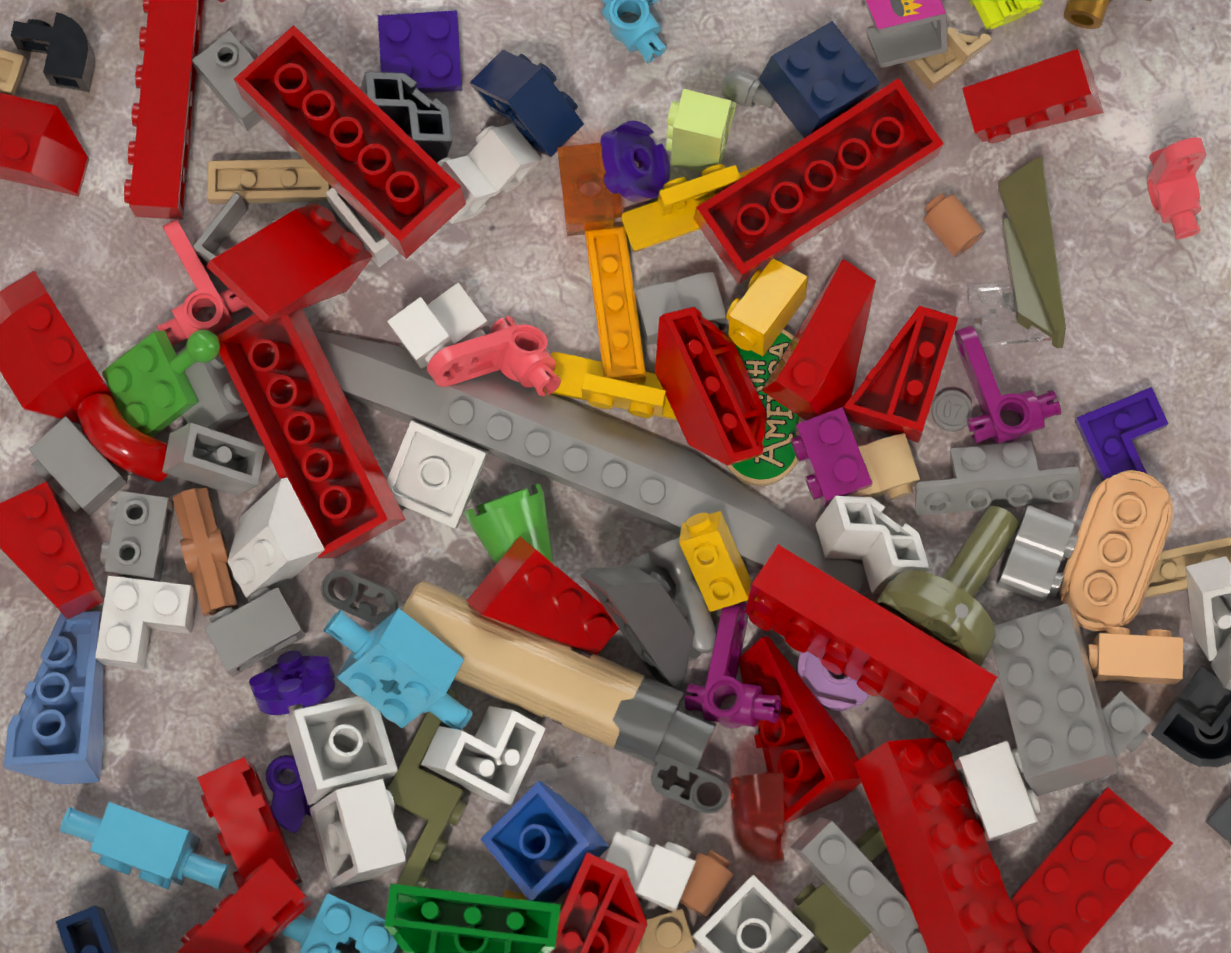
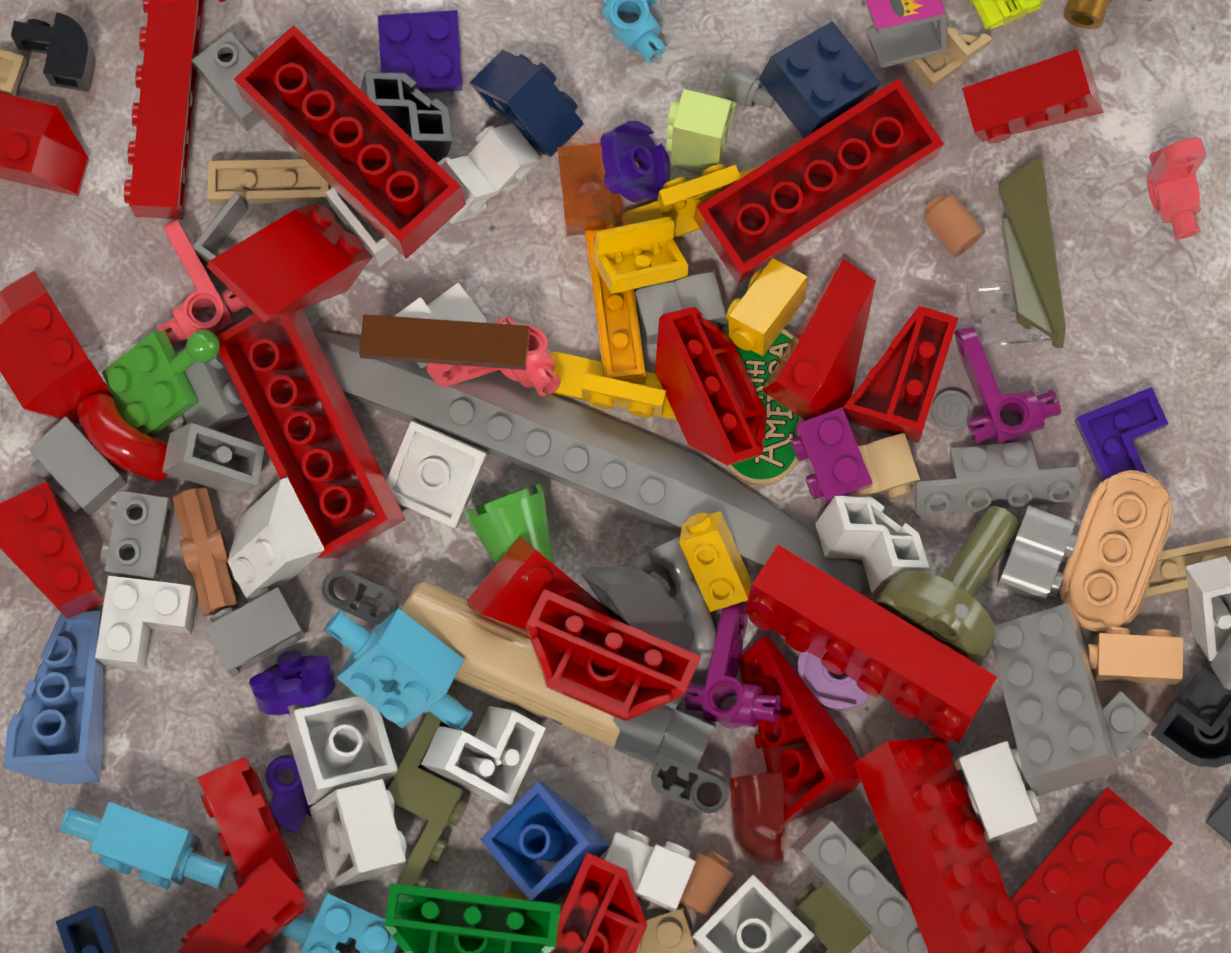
(444, 342): none -> reddish brown tile
(605, 659): none -> red wedge
(639, 255): none -> yellow bracket

